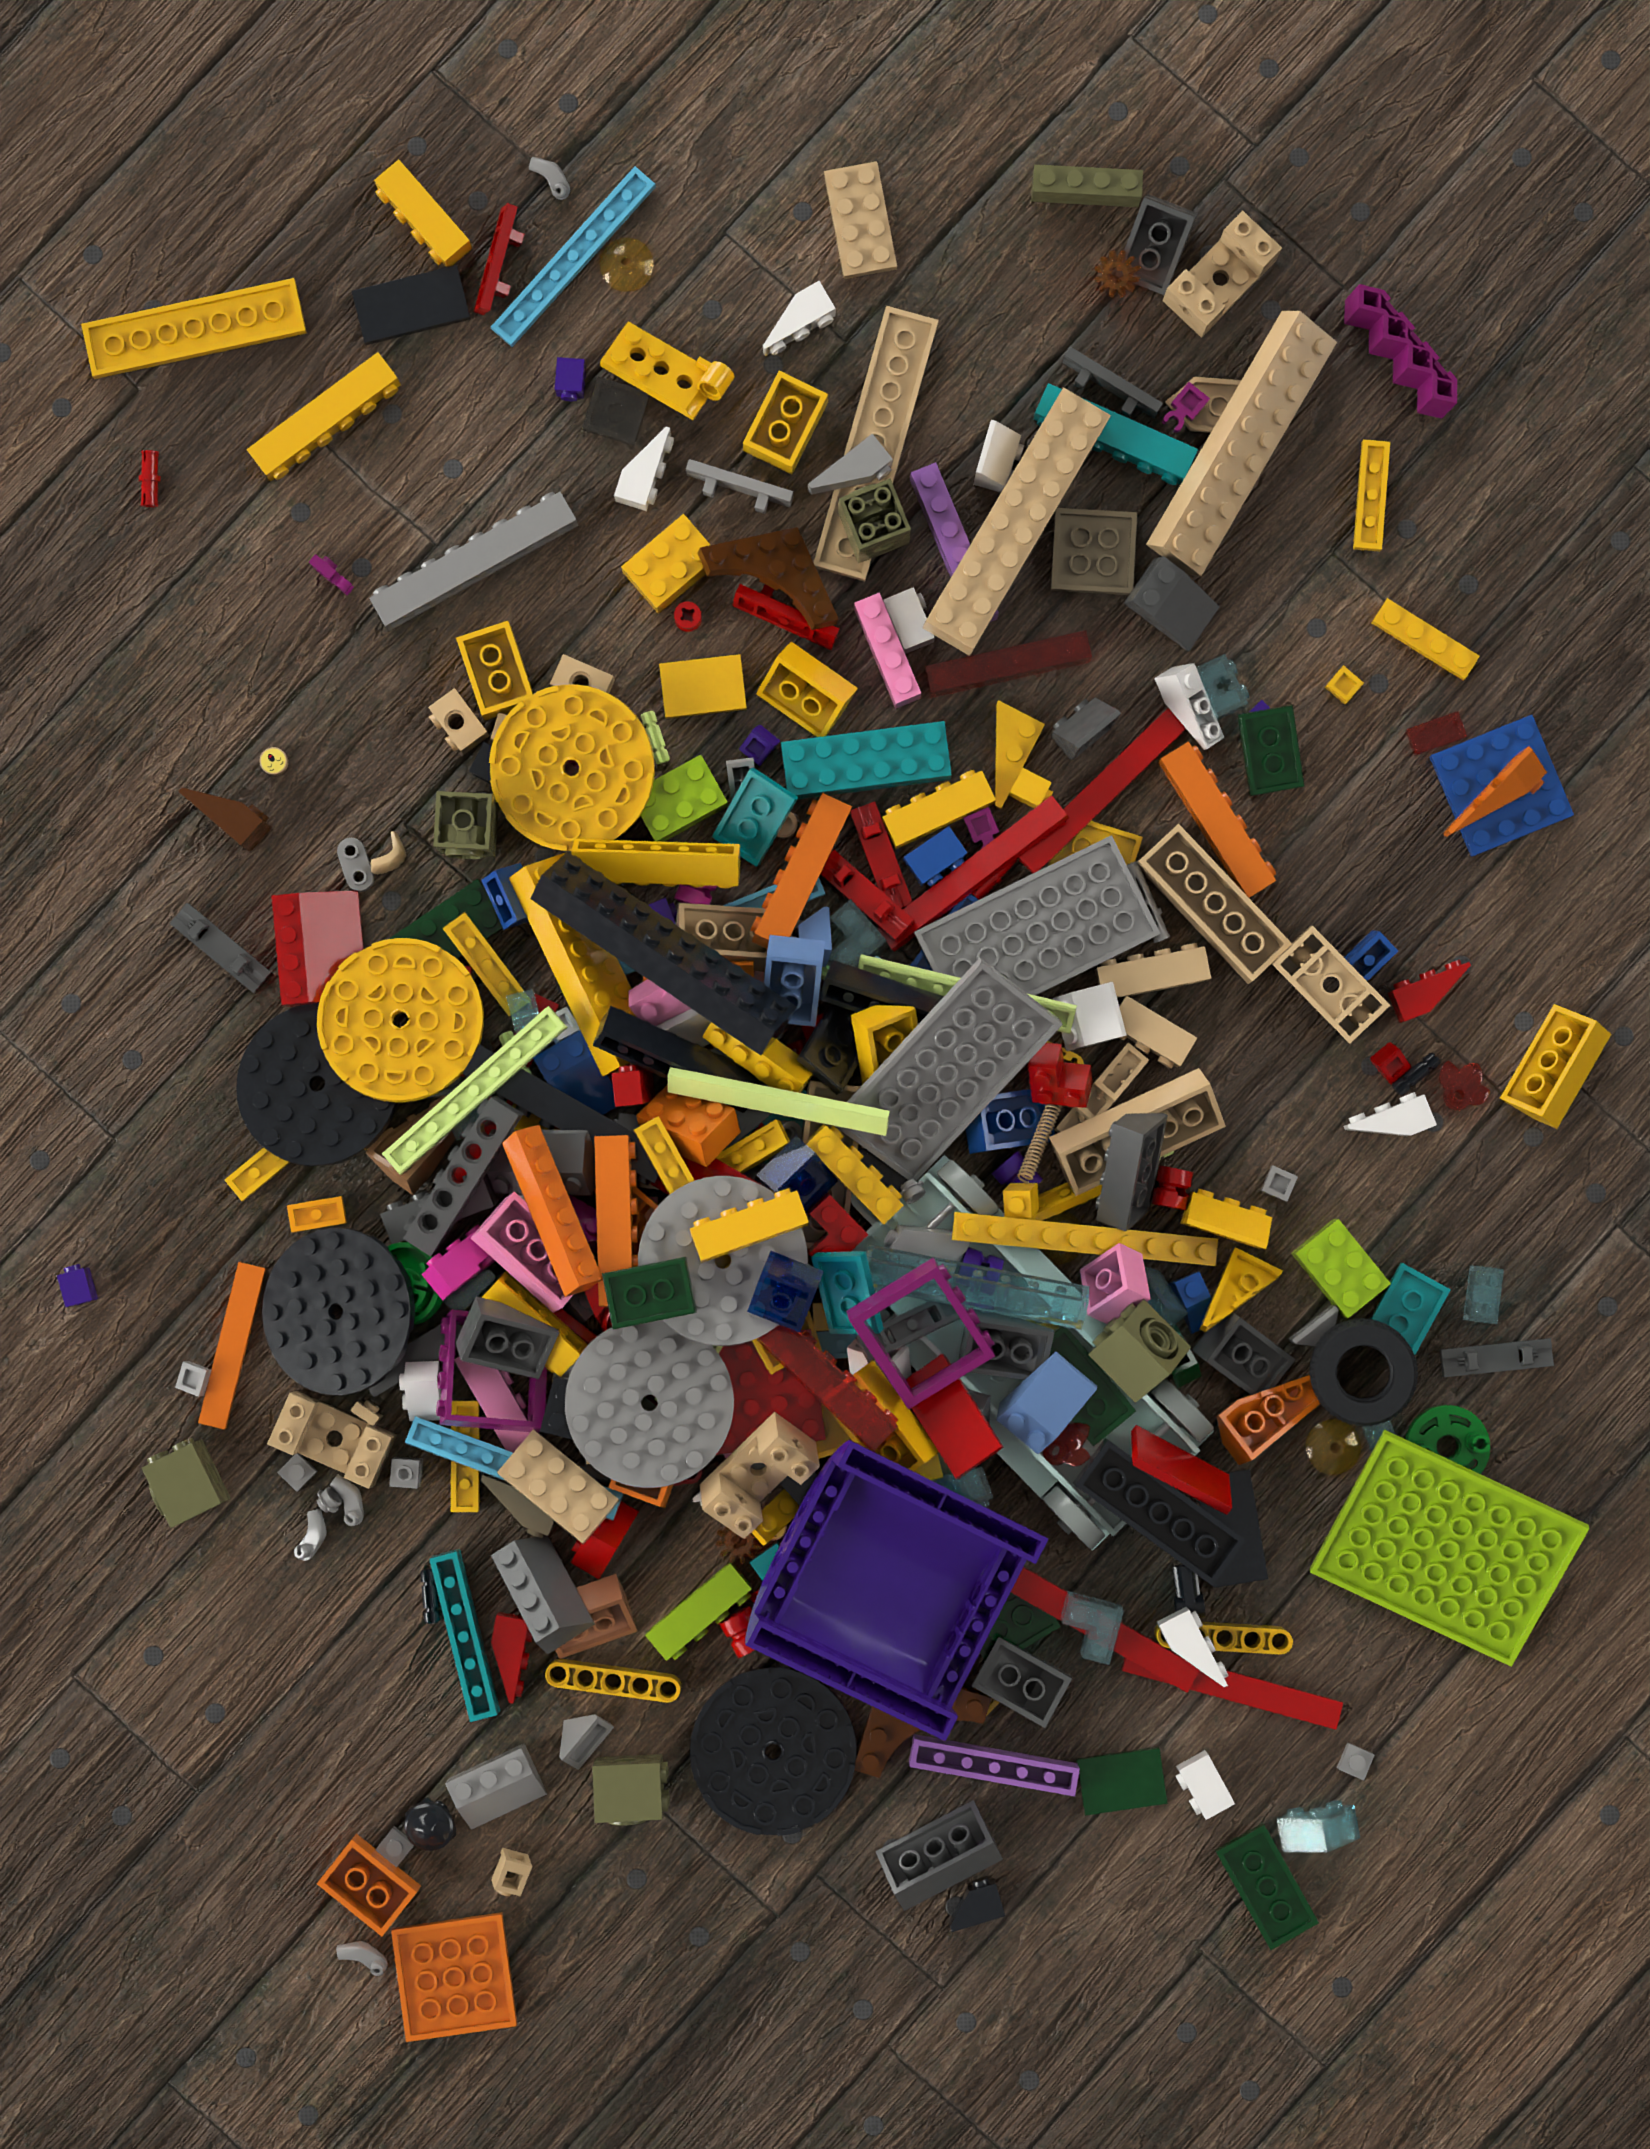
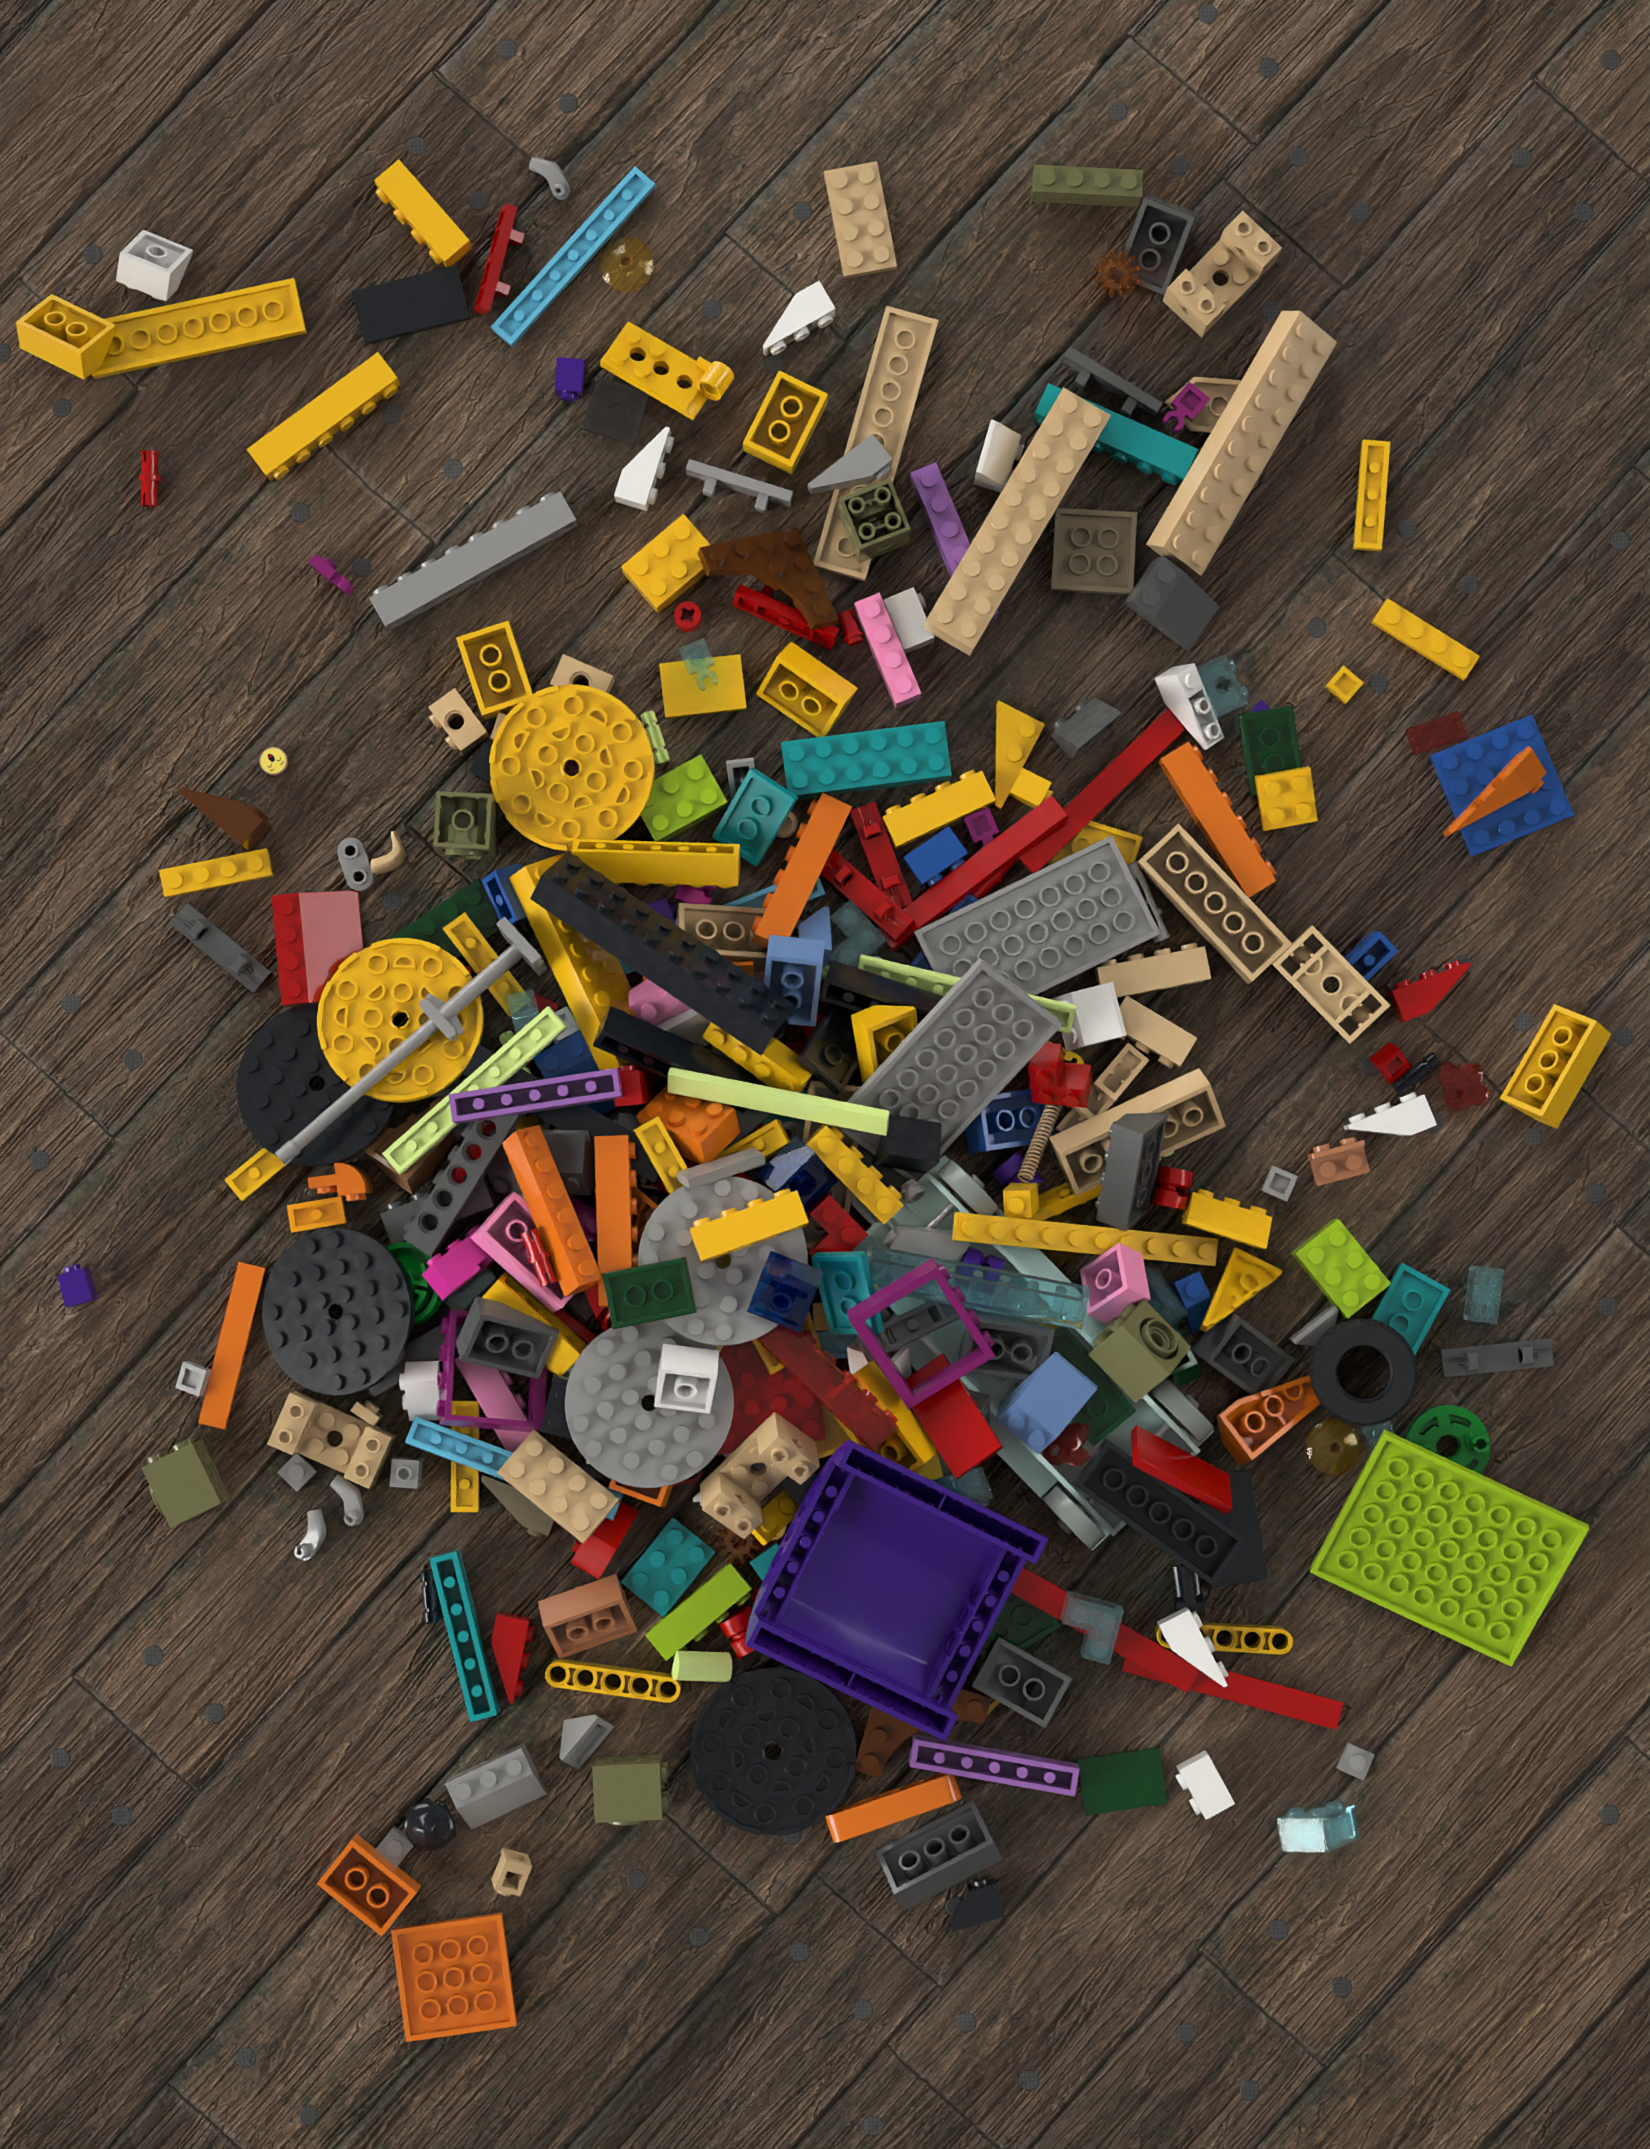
(66, 336): none -> yellow slope
(153, 265): none -> white slope
(216, 873): none -> yellow plate
(329, 1500): light grey plate -> none
(347, 1181): none -> orange brick
(365, 1954): light grey arm -> none
(441, 1017): none -> light grey piece
(536, 1096): none -> medium lavender brick
(539, 1257): none -> red pin
(543, 1591): dark grey slope -> none
(668, 1566): none -> teal plate
(686, 1378): none -> white slope
(698, 660): none -> clear light blue plate
(702, 1666): none -> yellowish green brick
(721, 1168): none -> light grey tile
(759, 744): dark purple slope -> none
(850, 629): none -> red pin
(893, 1806): none -> orange beam
(909, 1144): none -> black slope
(1008, 664): clear red brick -> none
(1267, 1886): dark green plate -> none
(1286, 798): none -> yellow plate
(1338, 1162): none -> nougat bracket
(1393, 338): magenta brick -> none

